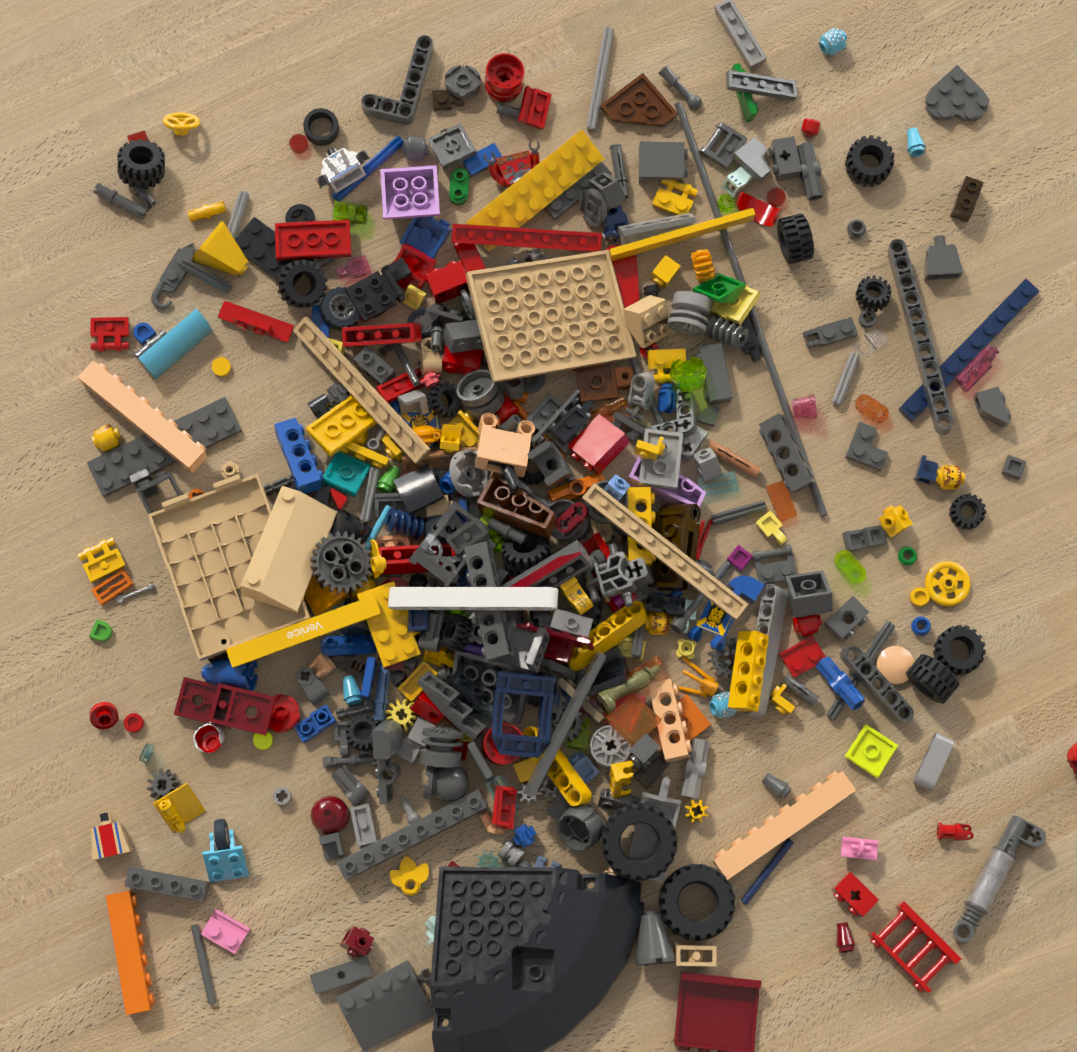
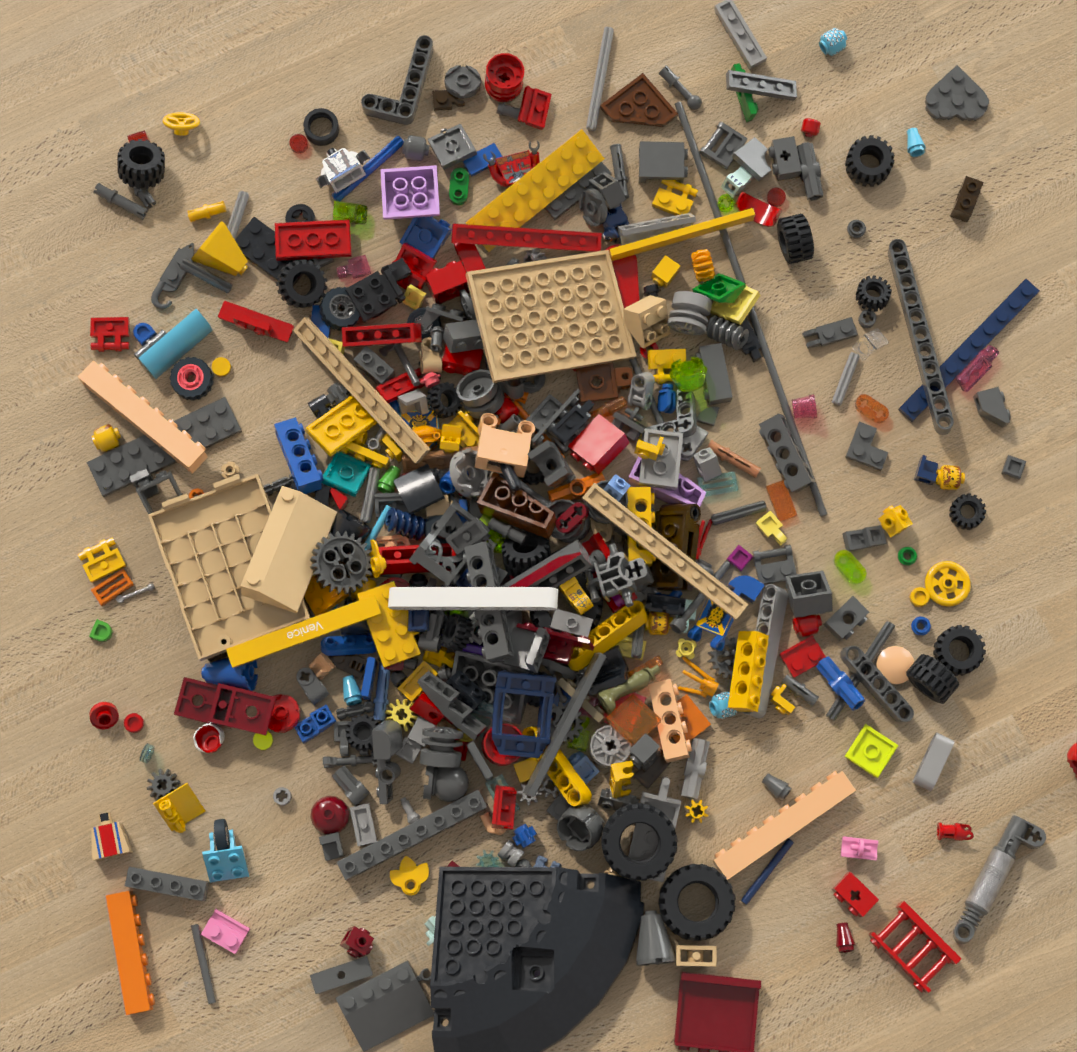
(186, 368): none -> black wheel
(942, 261): dark grey torso -> none

